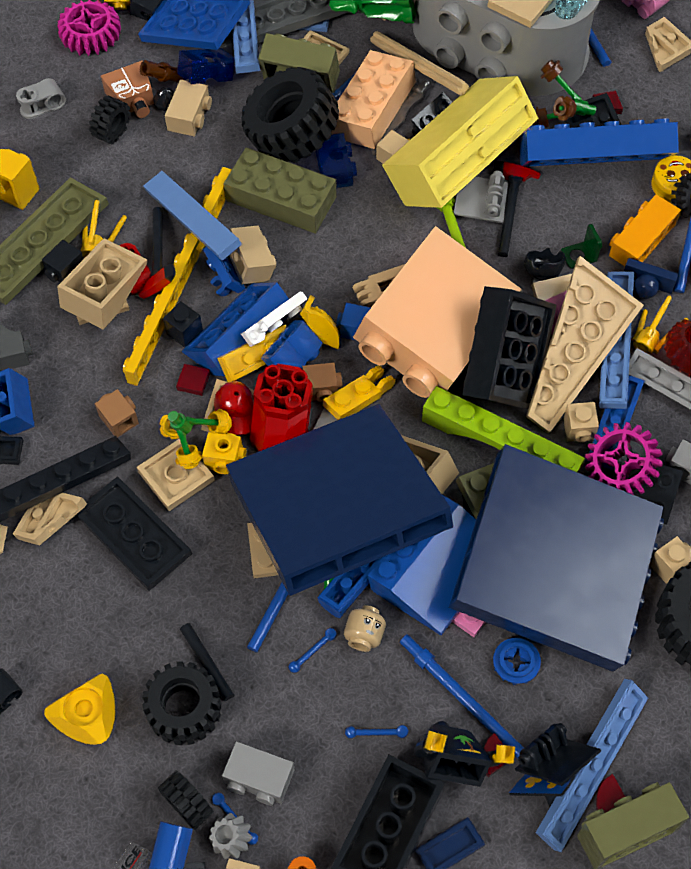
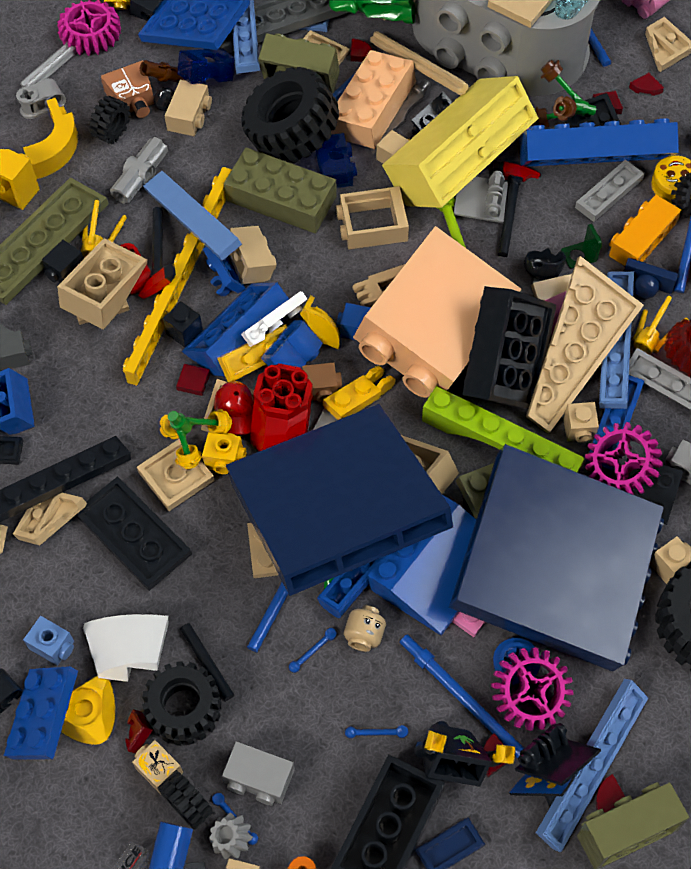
(41, 713): none -> blue plate
(49, 641): none -> medium blue brick
(50, 65): none -> light grey axle
(58, 147): none -> yellow arch
(117, 412): medium nougat brick -> none
(125, 643): none -> white slope
(138, 732): none -> dark red tile
(139, 170): none -> light grey piece
(155, 764): none -> tan brick
(359, 50): none -> dark red tile
(372, 200): none -> tan window
(554, 675): none -> dark pink gear
(609, 190): none -> light grey plate
(646, 84): none -> dark red tile

